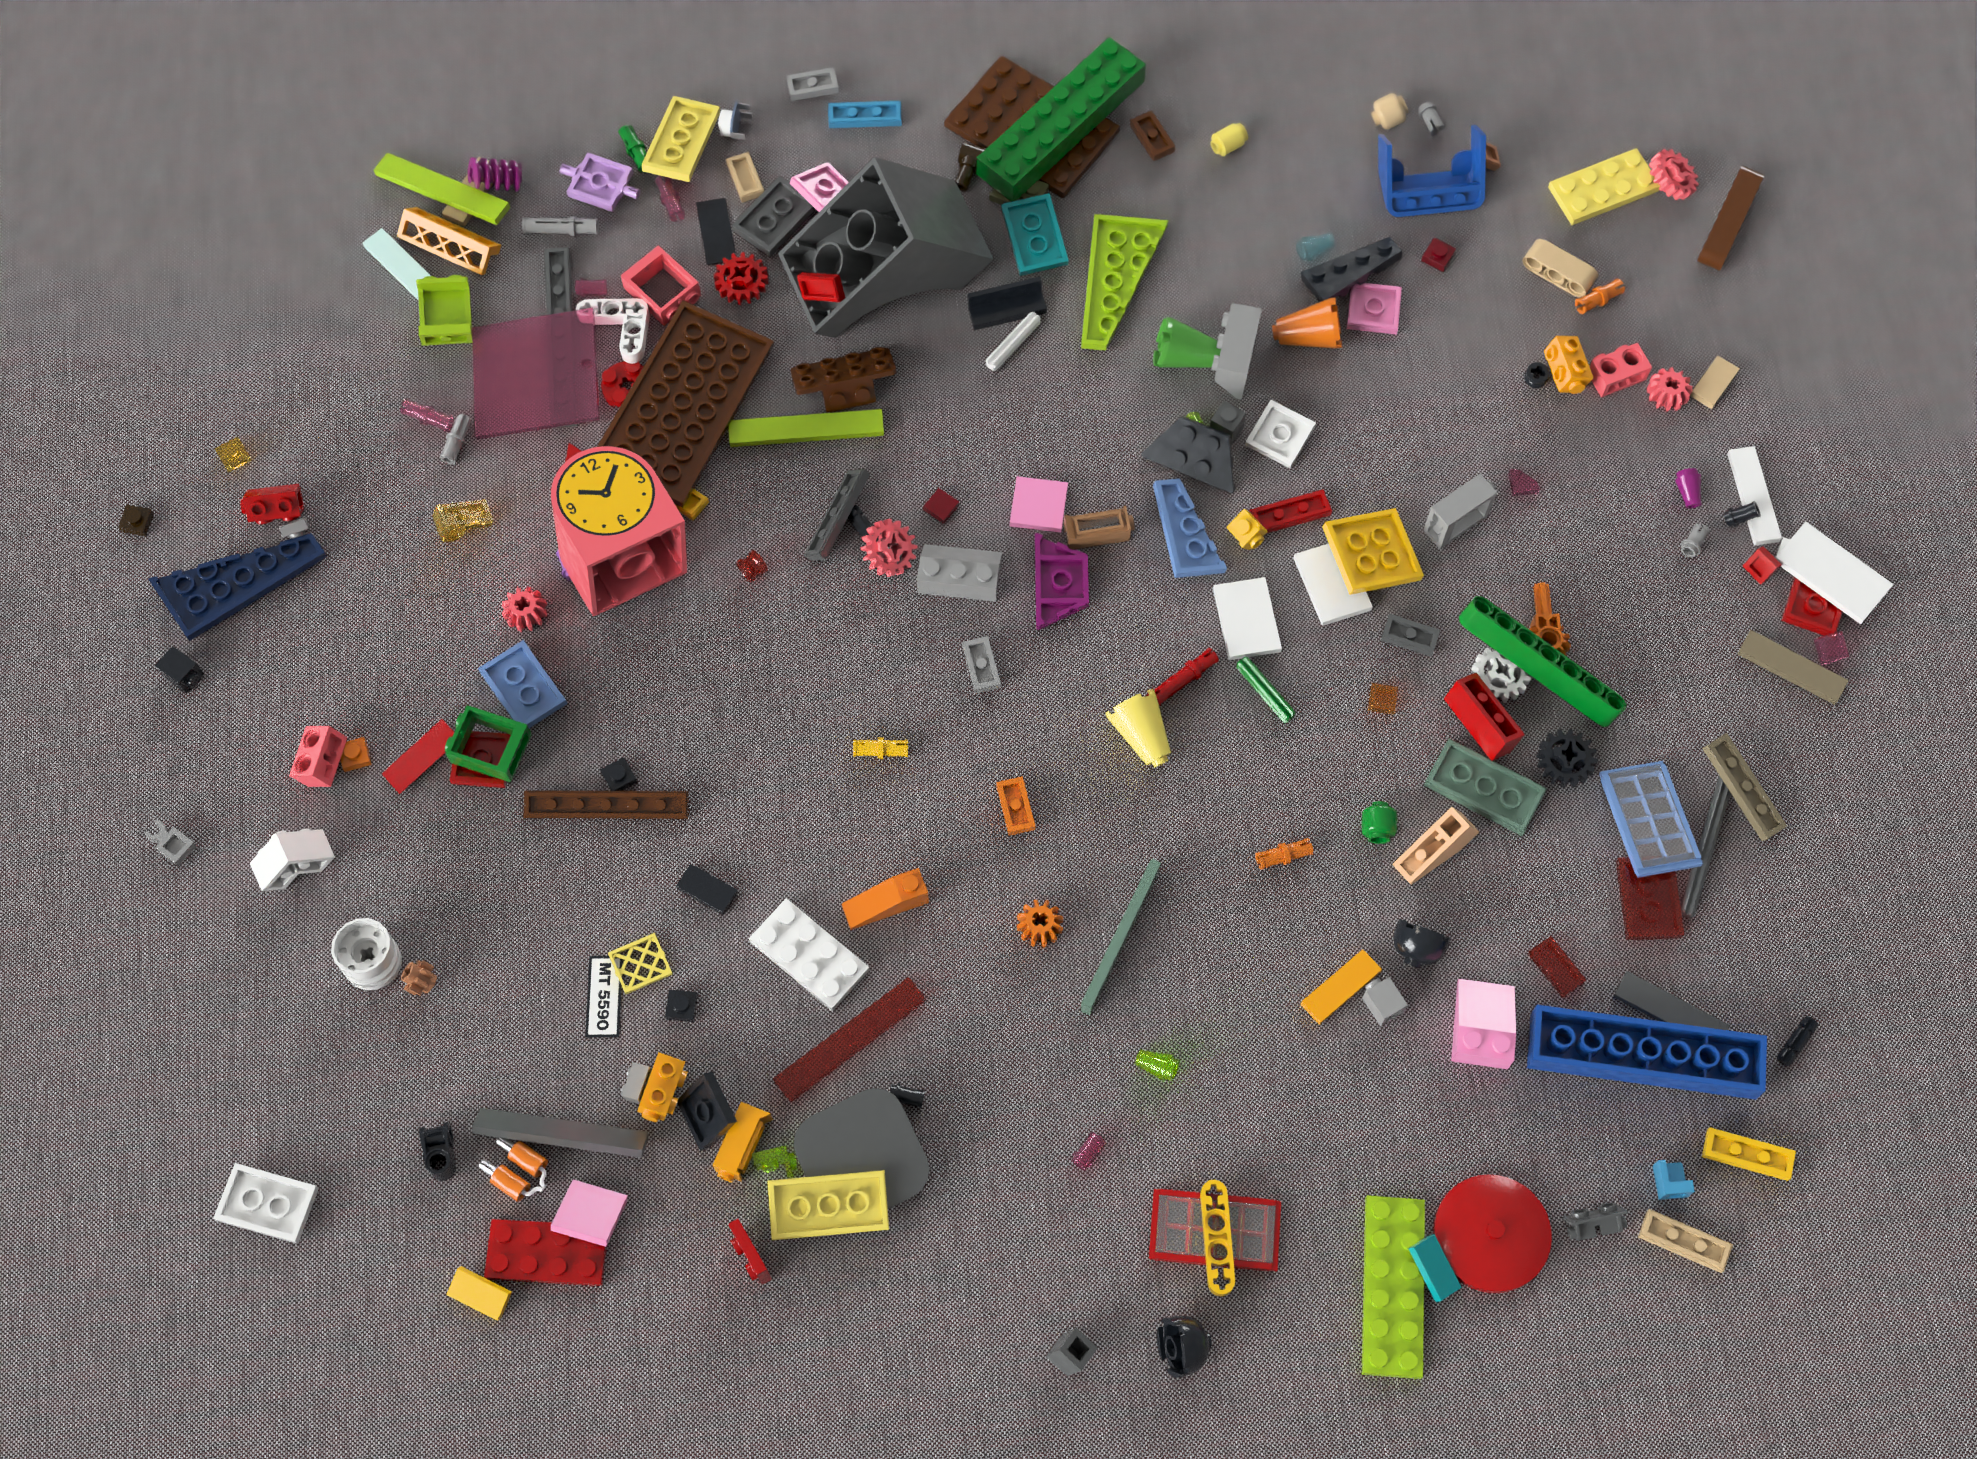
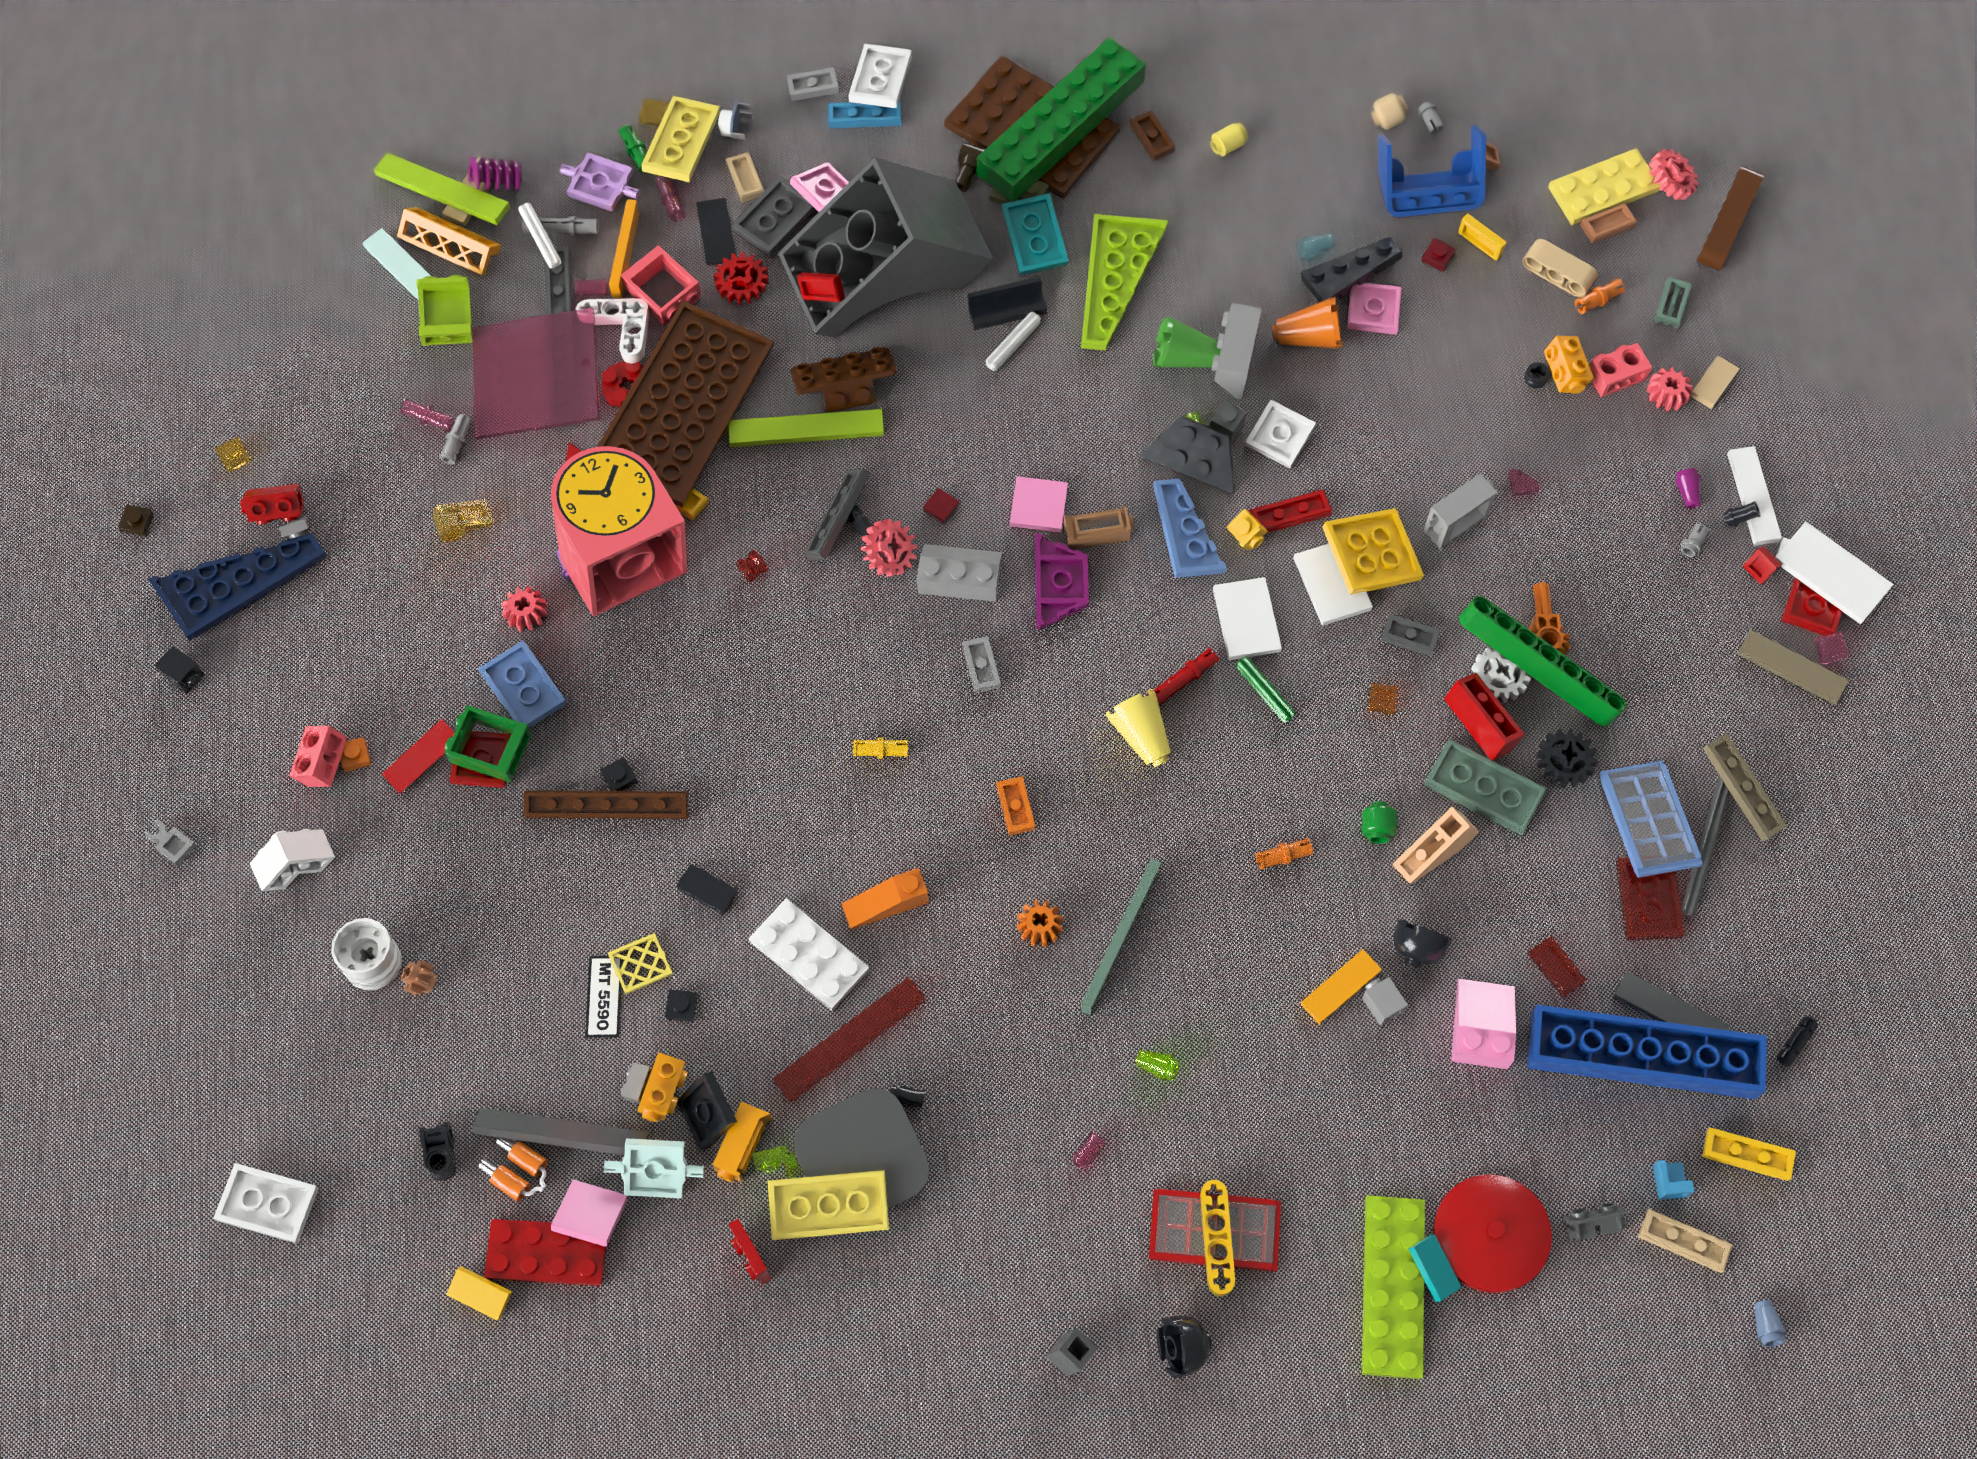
(540, 235): none -> white axle
(624, 247): none -> light orange tile
(652, 112): none -> clear yellow tile
(654, 1168): none -> light aqua plate
(880, 75): none -> white plate
(1482, 237): none -> yellow tile
(1608, 223): none -> nougat tile
(1667, 319): none -> sand green tile
(1768, 1324): none -> sand blue cone

